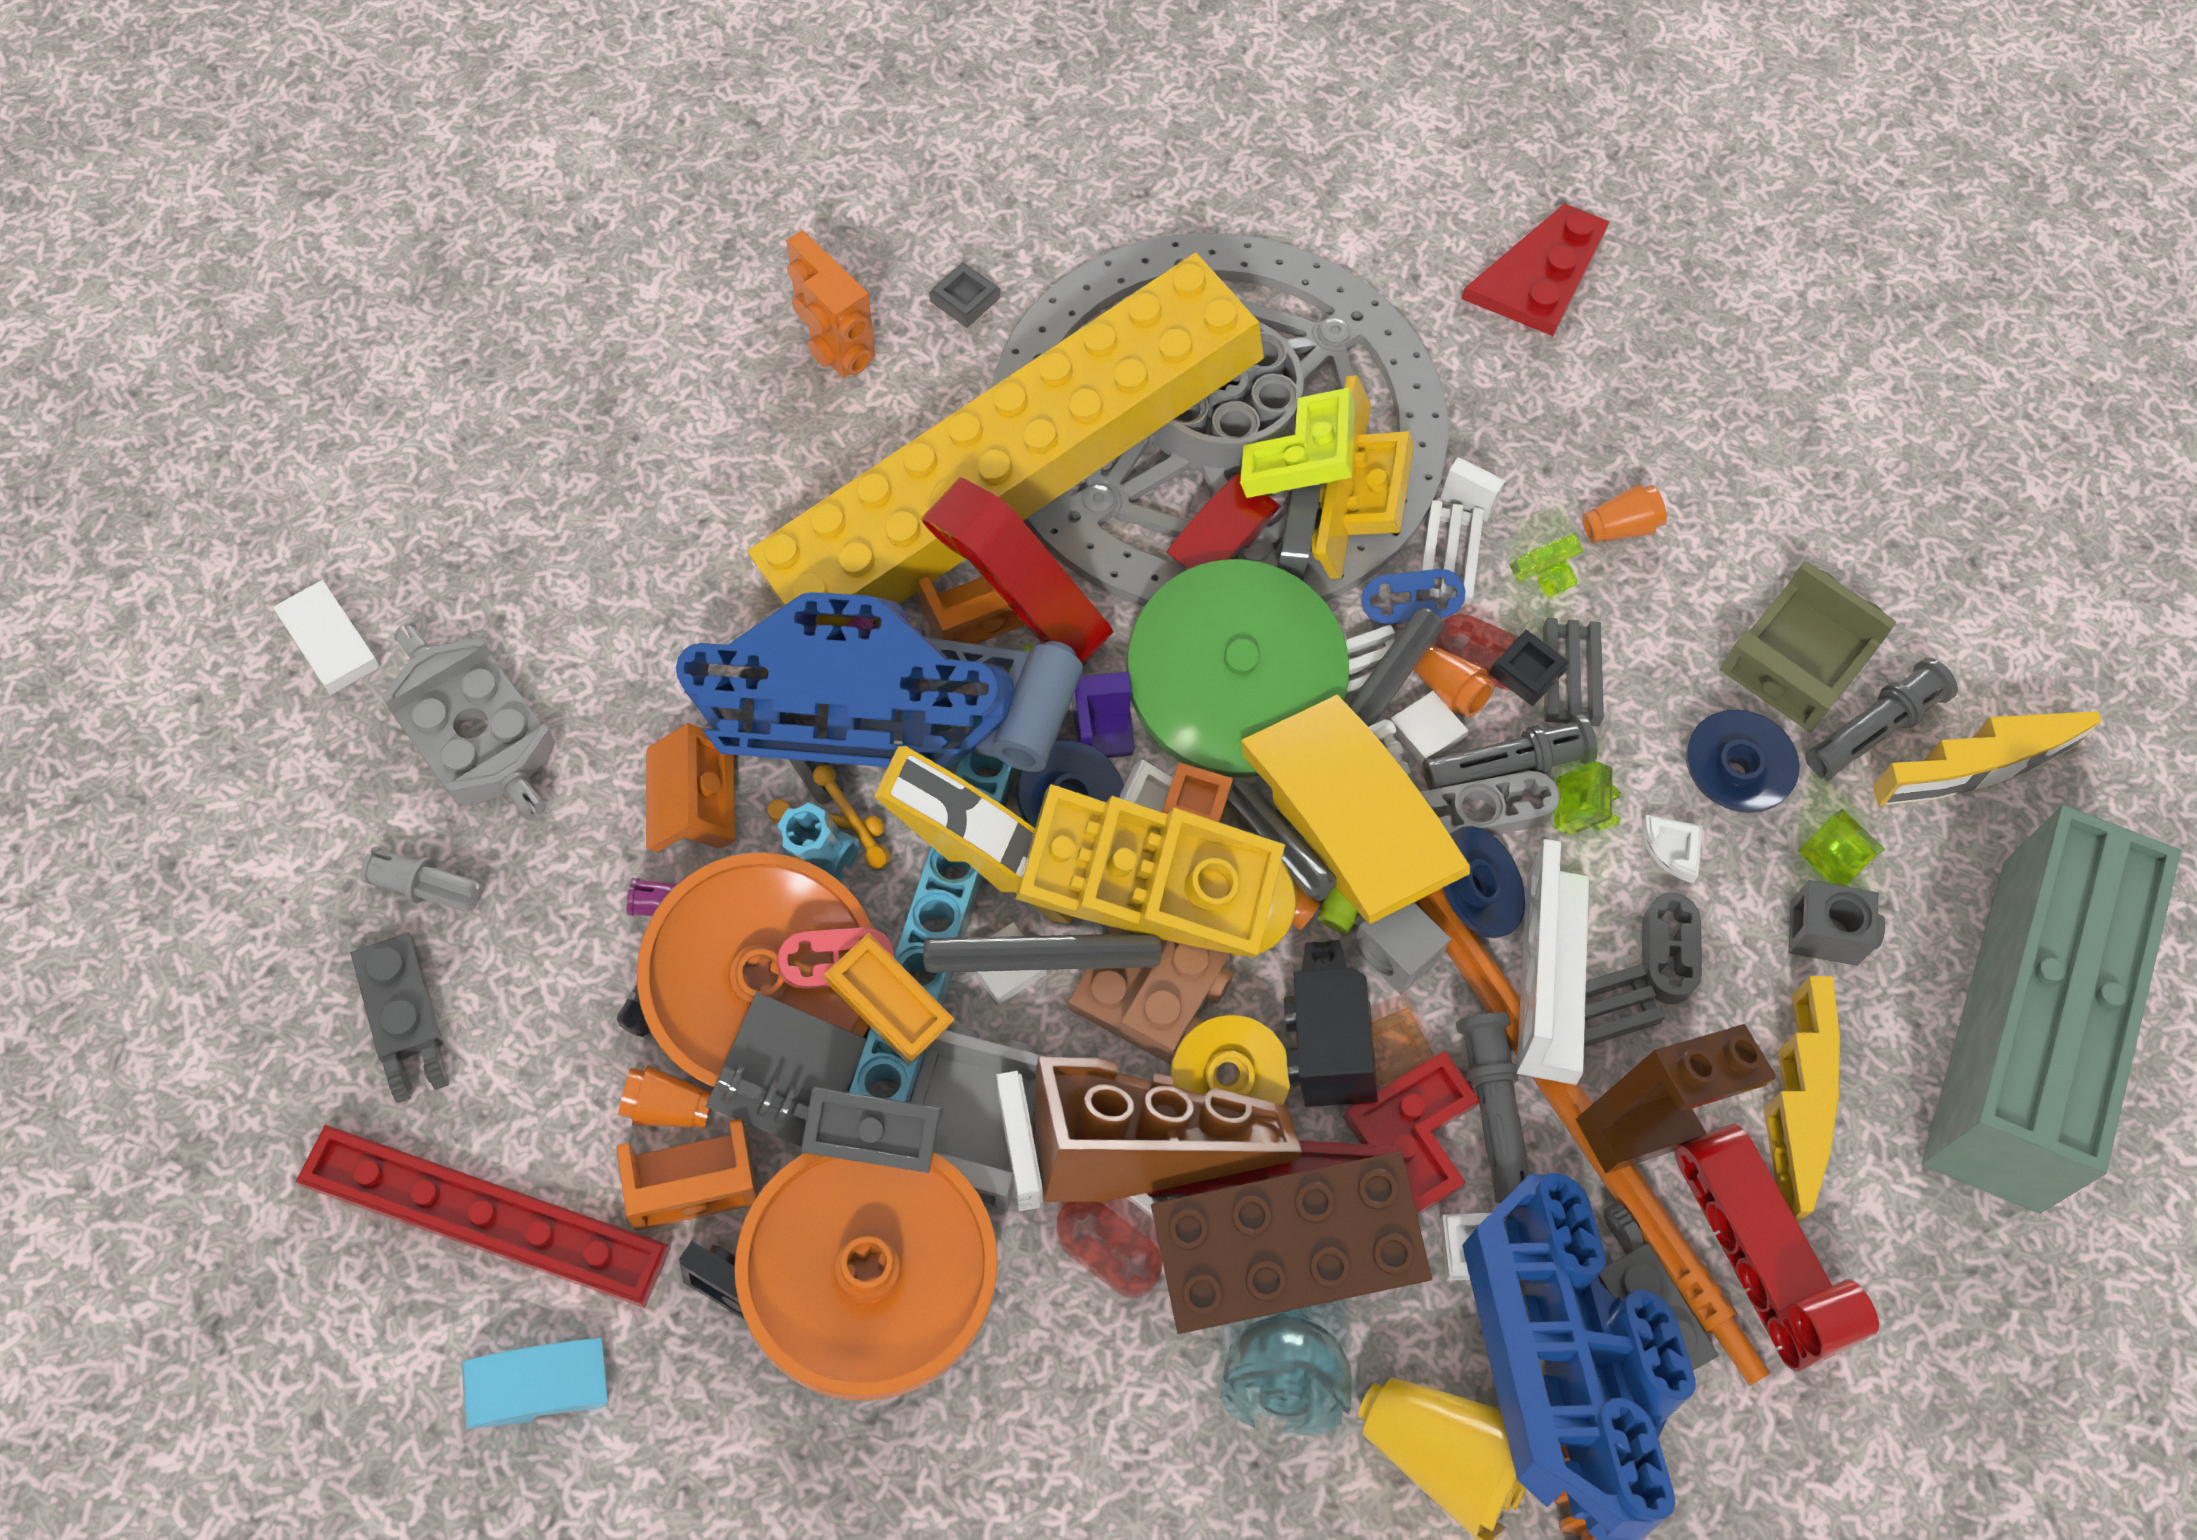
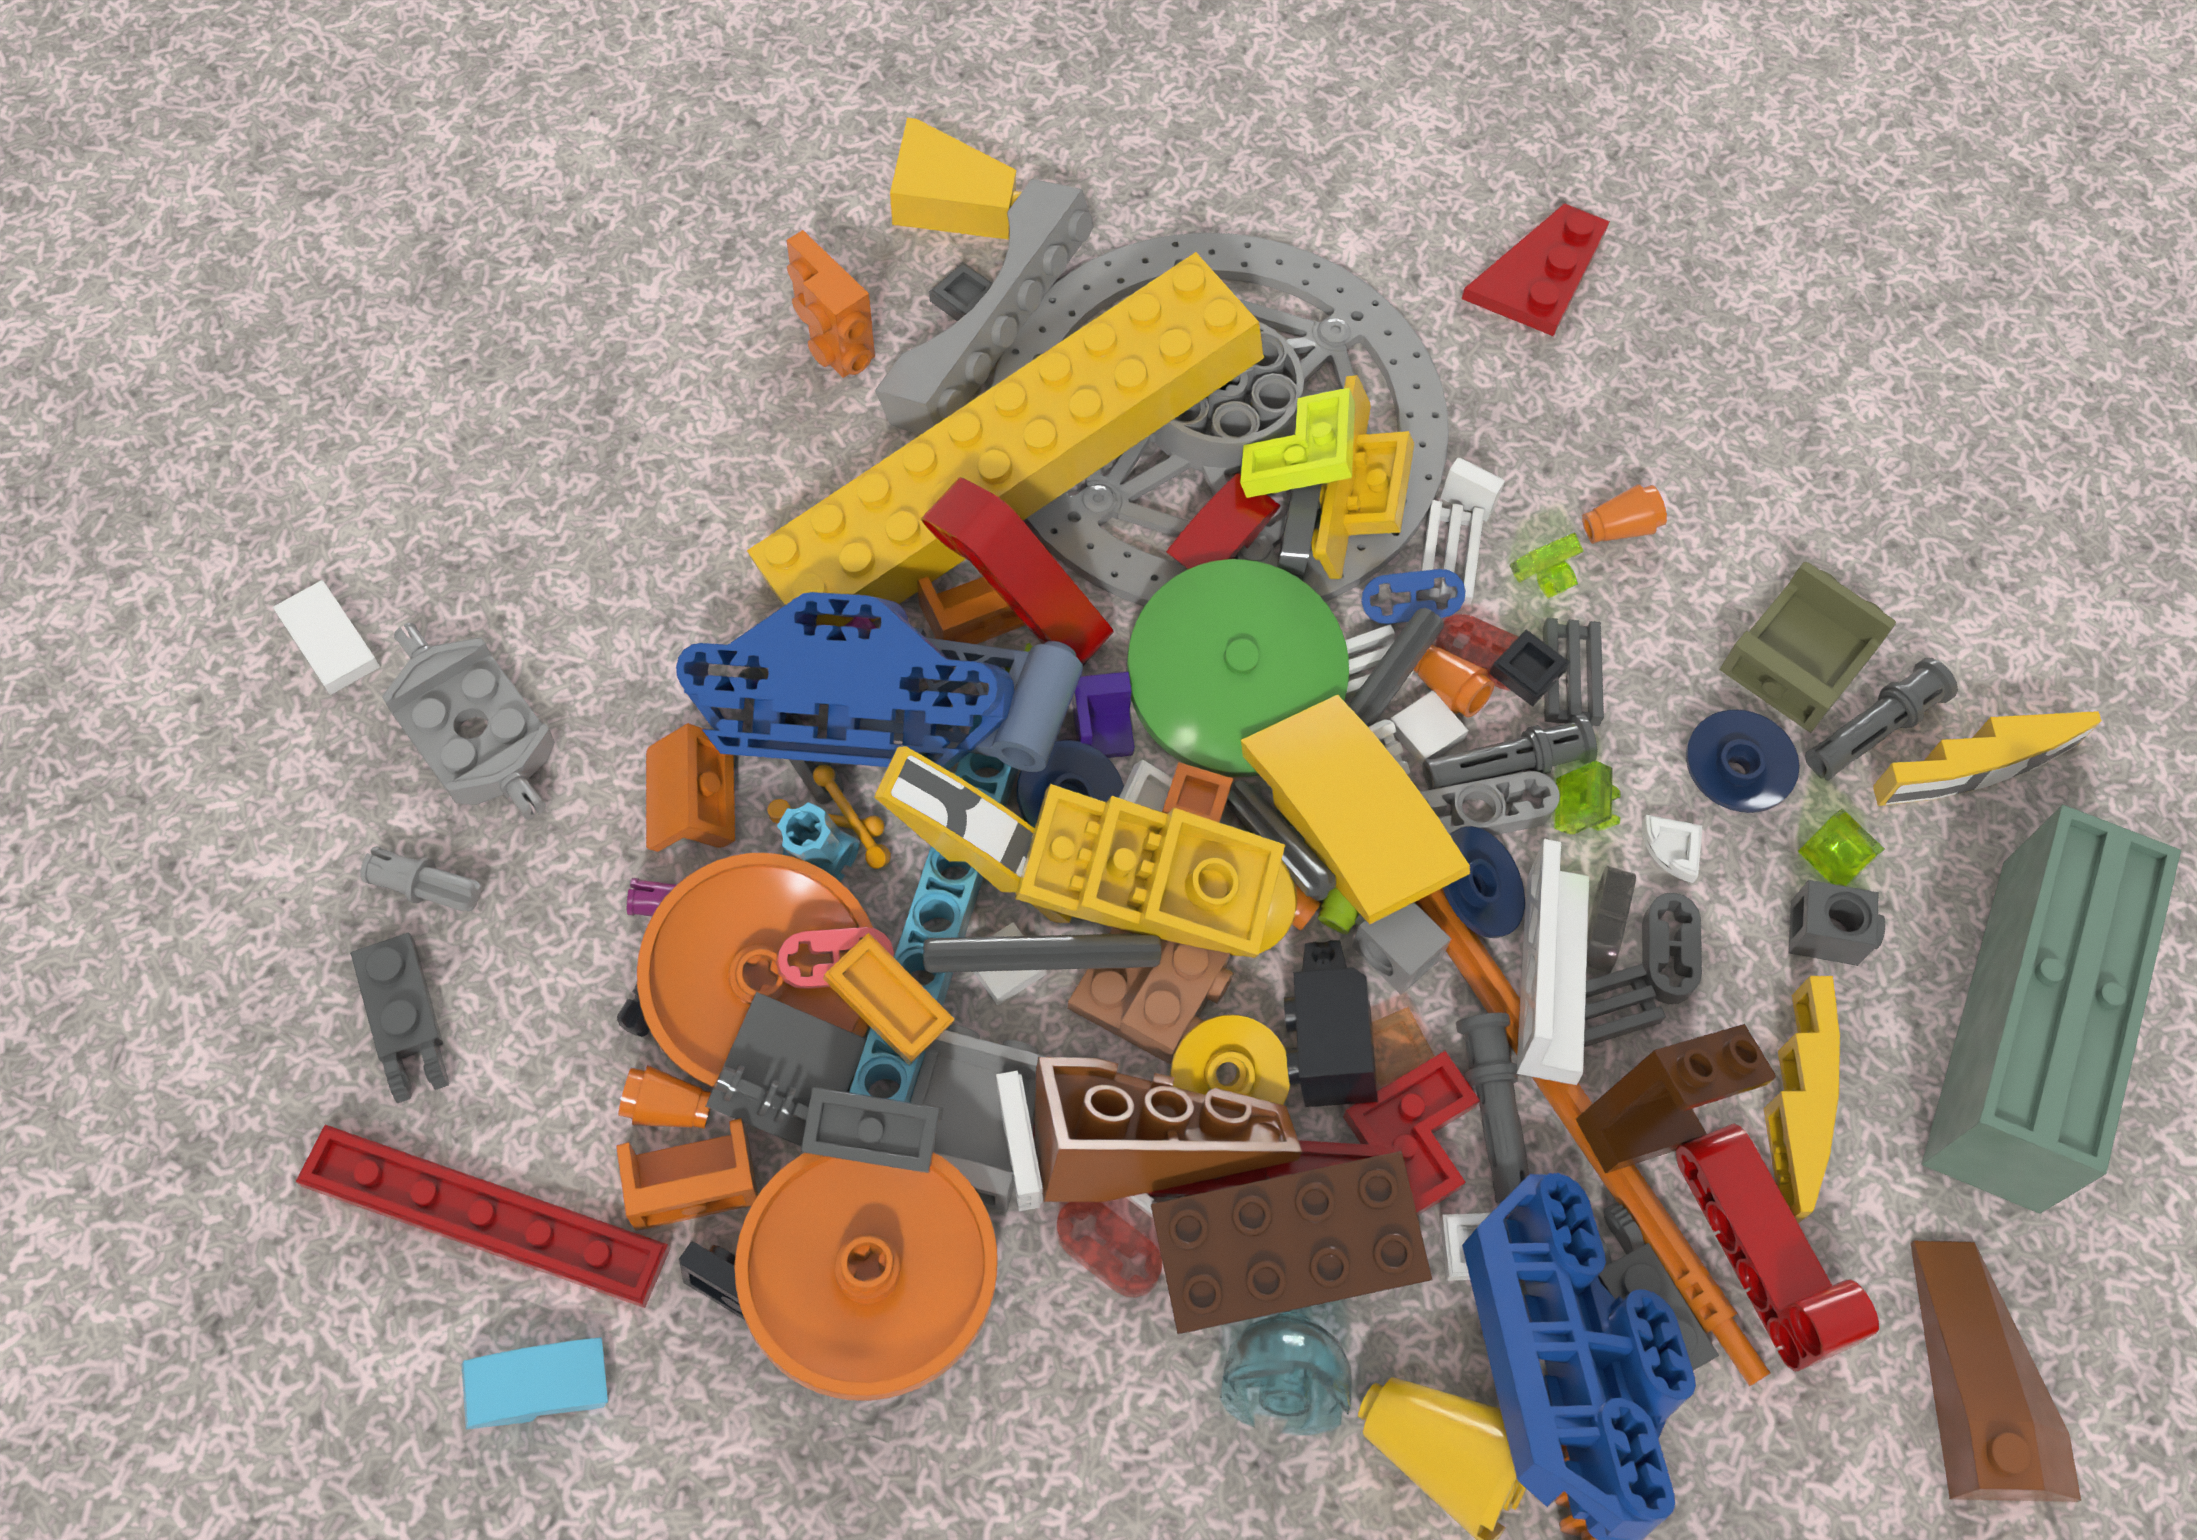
(945, 372): none -> light grey arch
(950, 185): none -> yellow slope
(1609, 918): none -> clear smoke beam
(1989, 1398): none -> dark orange wedge

